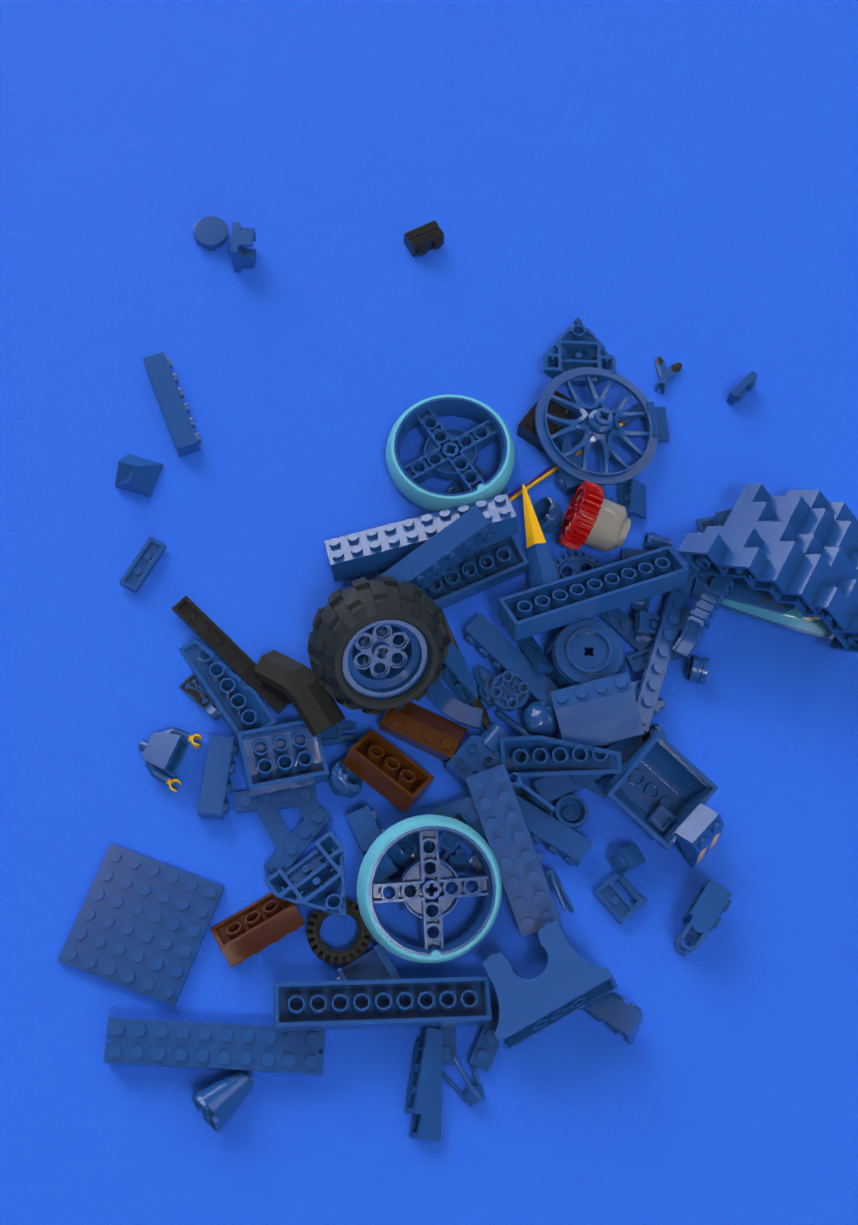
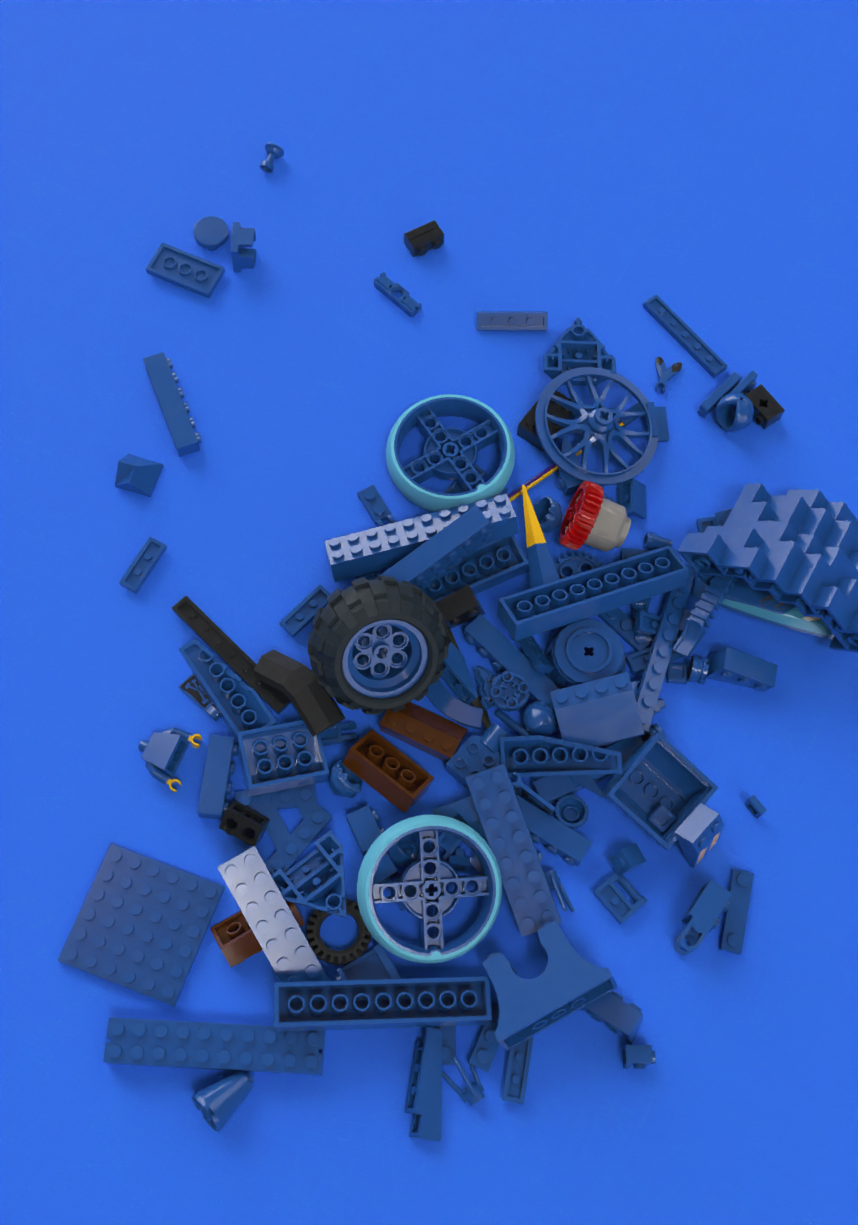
(185, 270): none -> blue plate
(245, 820): none -> black brick
(270, 918): none -> plate
(273, 151): none -> blue piece
(305, 611): none -> blue plate
(375, 506): none -> blue hinge
(404, 302): none -> blue piece
(460, 607): none -> black wedge
(512, 320): none -> blue plate
(517, 1072): none -> blue plate
(638, 1056): none -> blue brick
(677, 673): none -> blue tile
(685, 336): none -> blue tile
(725, 388): none -> blue piece
(734, 412): none -> blue piece
(737, 912): none -> blue plate
(741, 669): none -> blue wedge
(755, 806): none -> blue tile
(766, 408): none -> black brick

